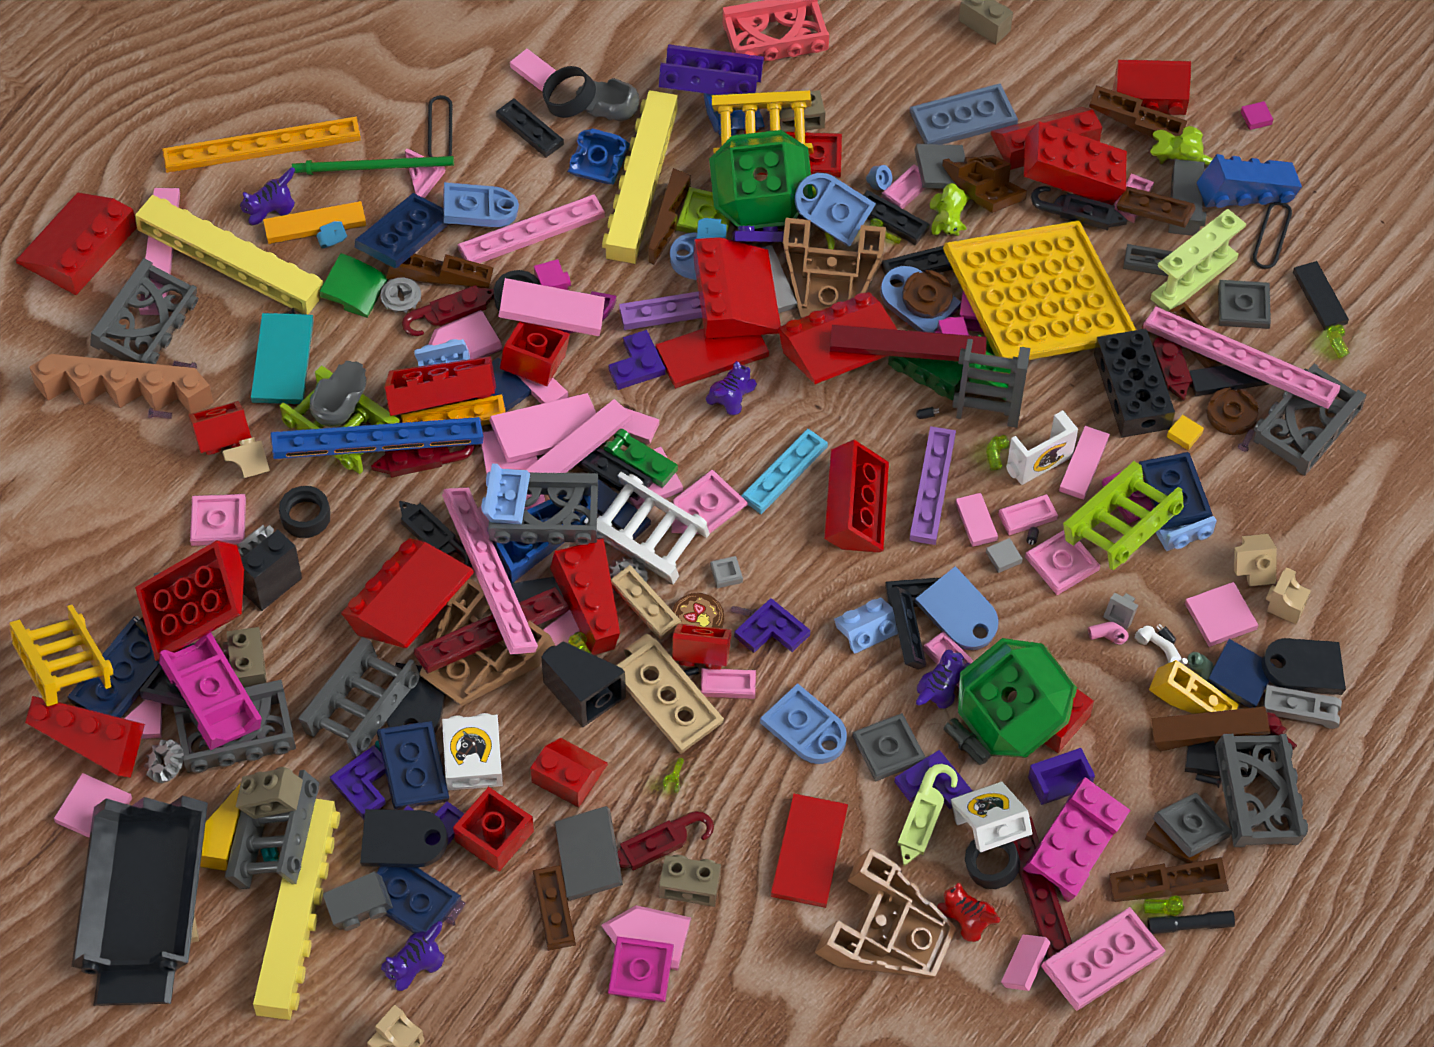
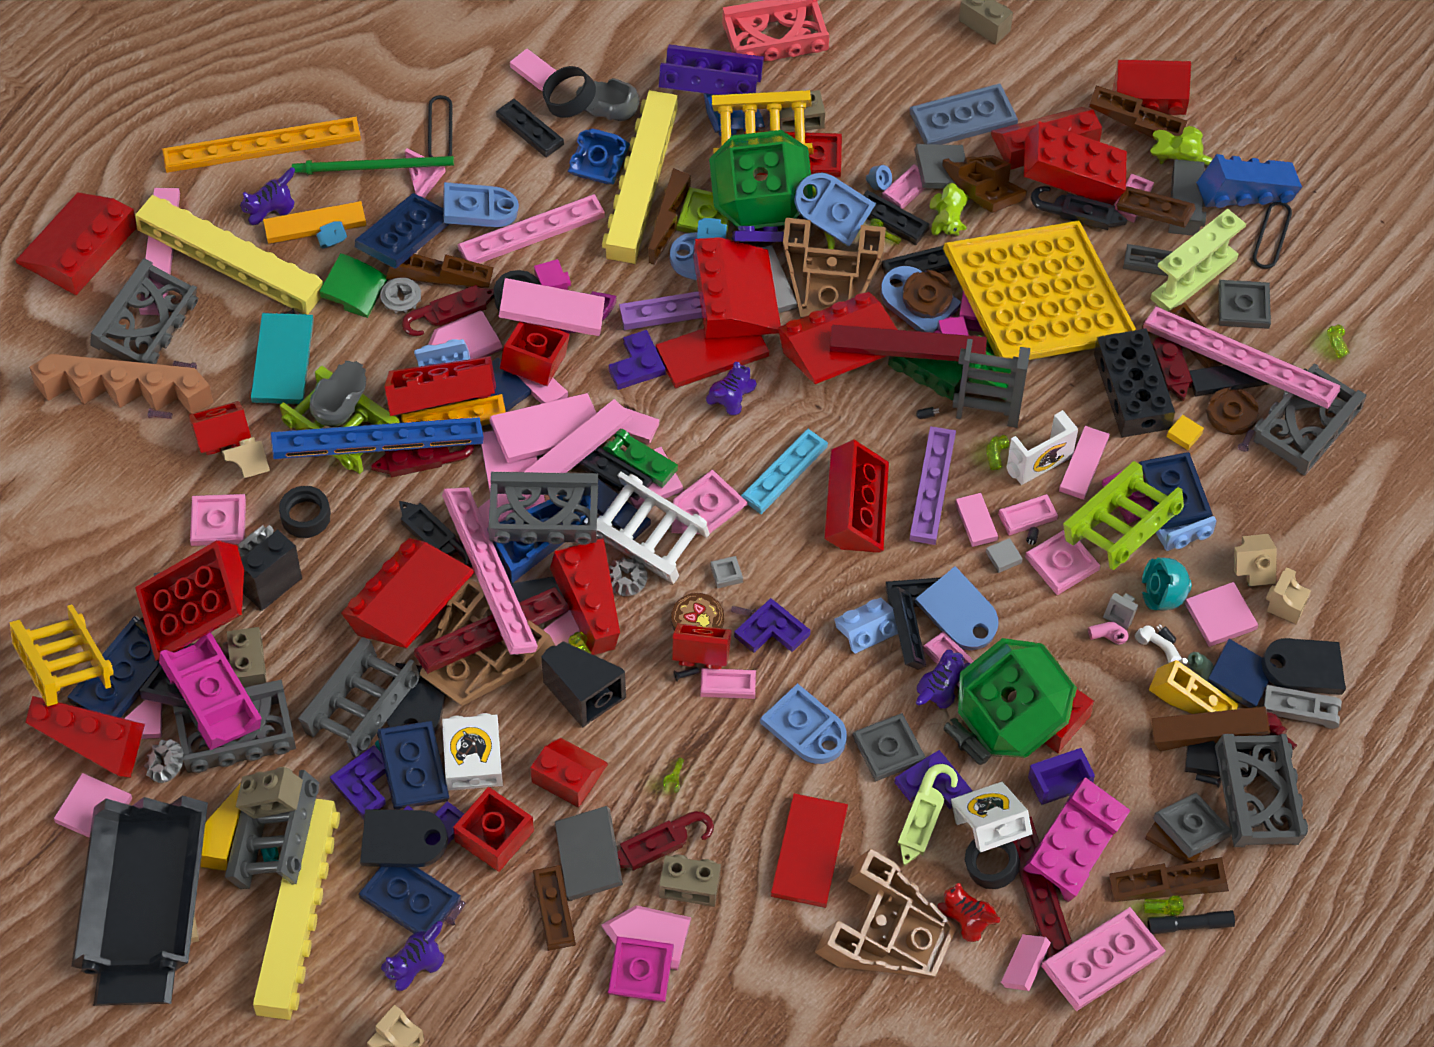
(358, 901): dark grey brick -> none
(505, 495): light blue bracket -> none
(645, 602): tan tile -> none
(650, 655): tan hinge -> none
(1165, 584): none -> teal cylinder
(1256, 115): dark pink tile -> none
(1320, 295): black tile -> none

